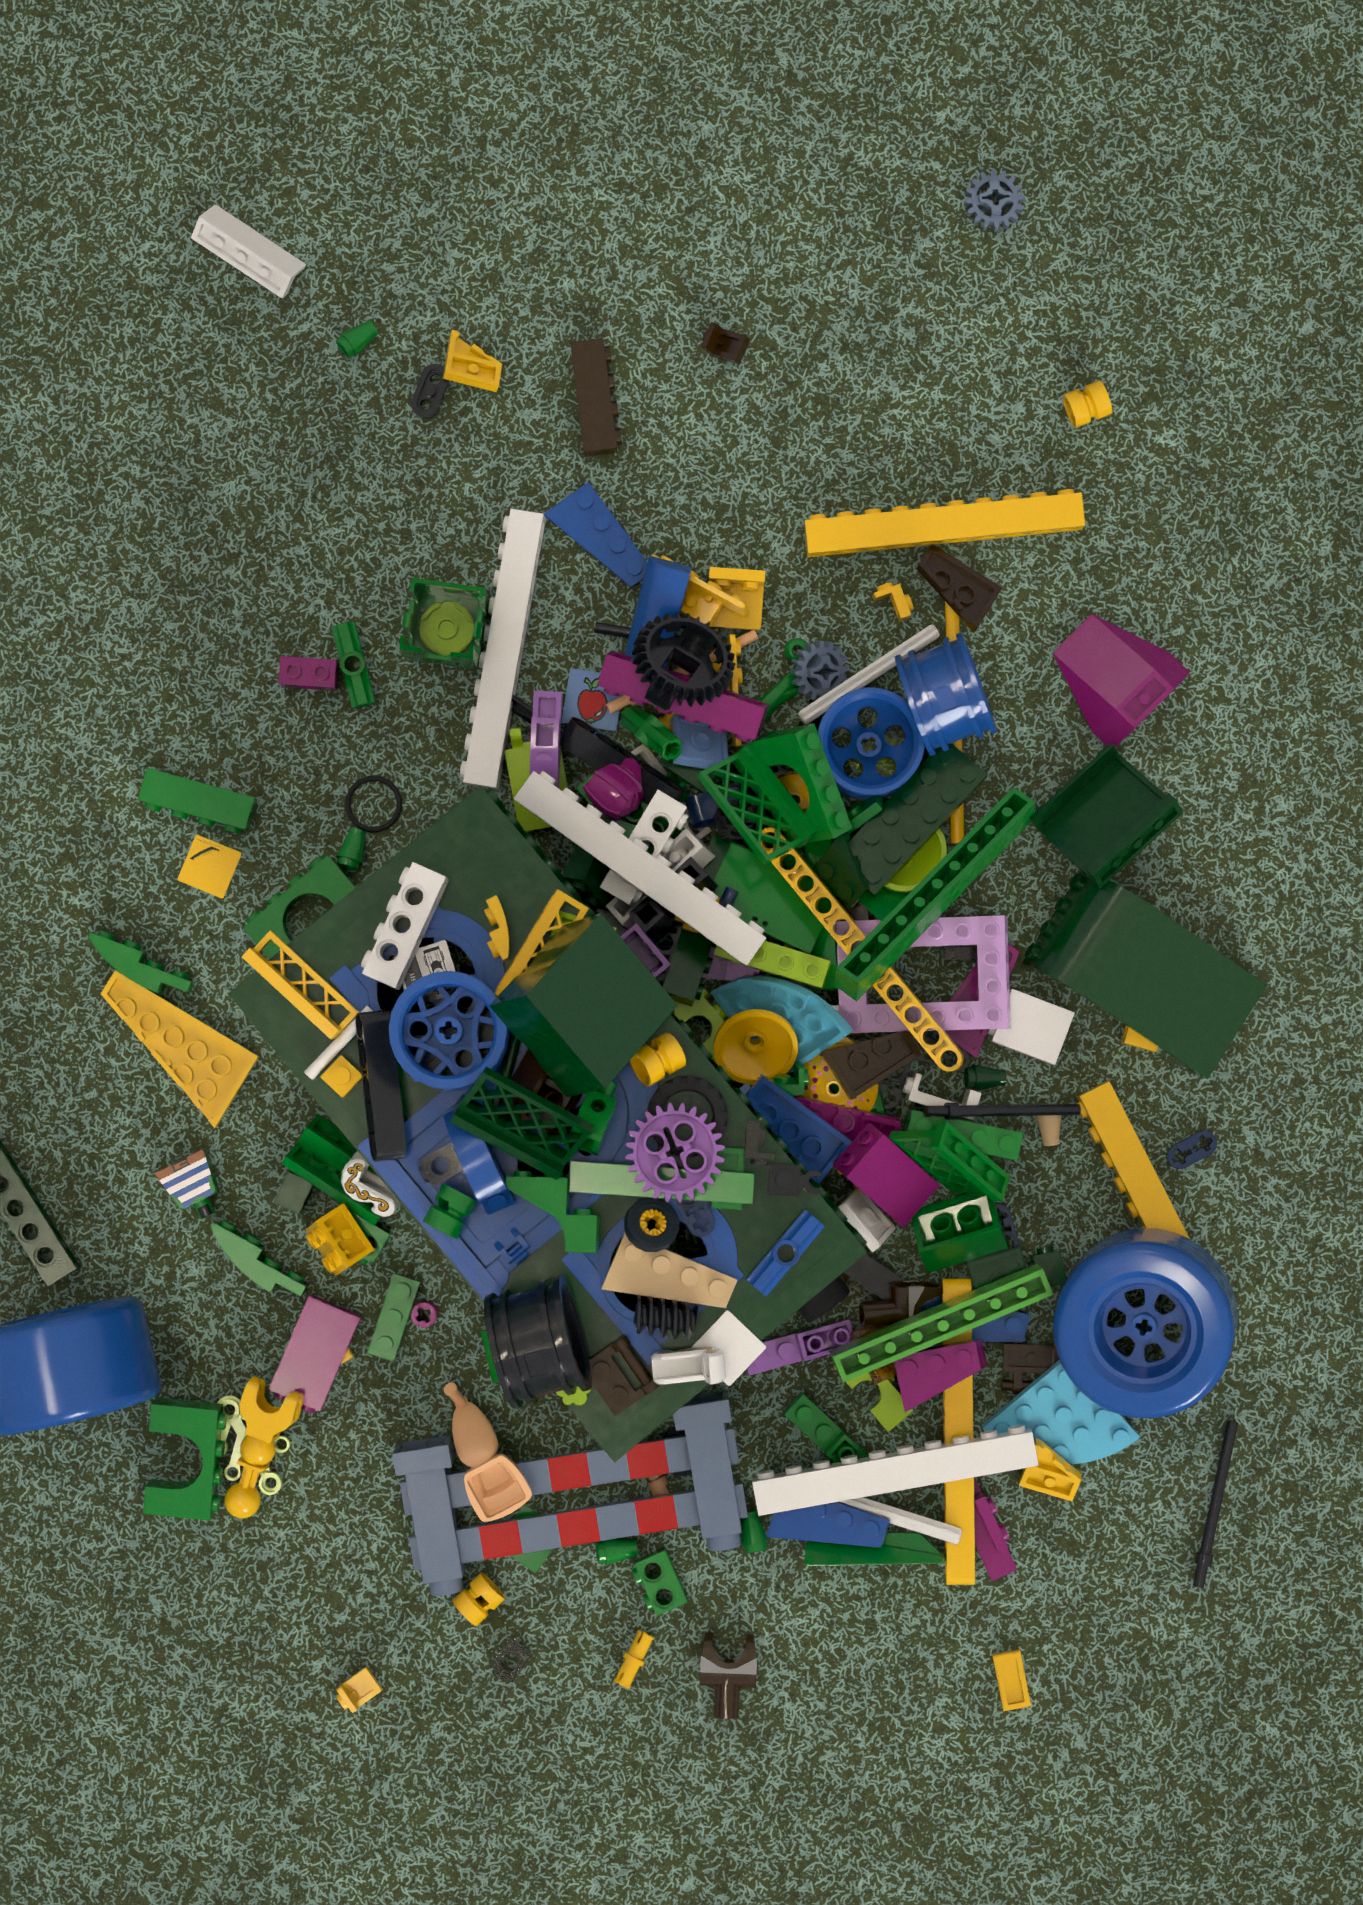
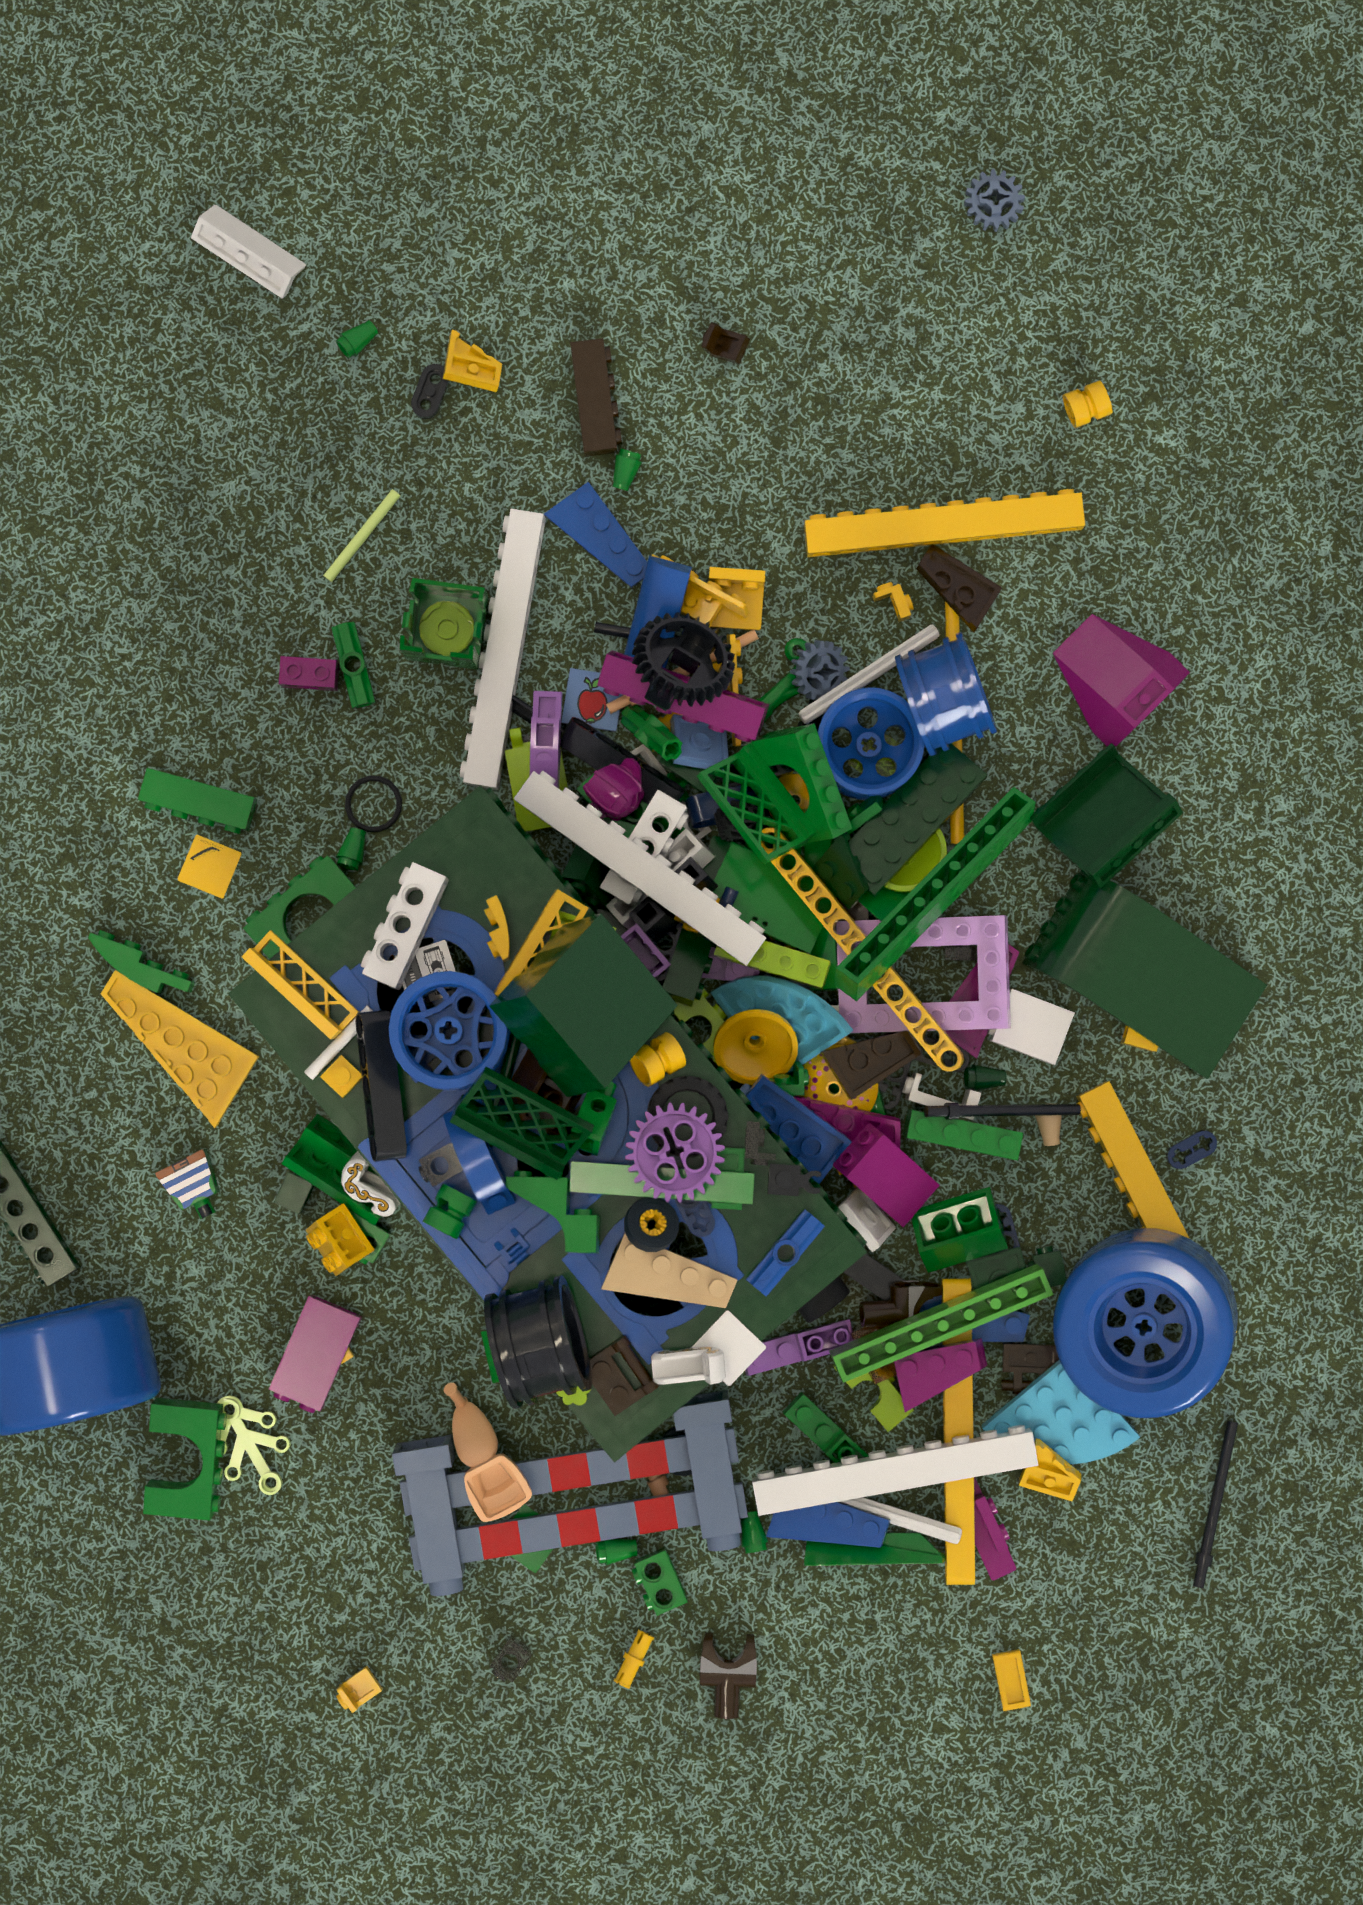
(246, 1254): slope -> none
(258, 1445): yellow piece -> none
(361, 535): none -> yellowish green bar
(393, 1317): green plate -> none
(424, 1323): magenta bush -> none
(471, 1606): yellow wheel -> none
(626, 468): none -> green cone
(665, 1318): black piece -> none
(953, 1160): green fence -> none

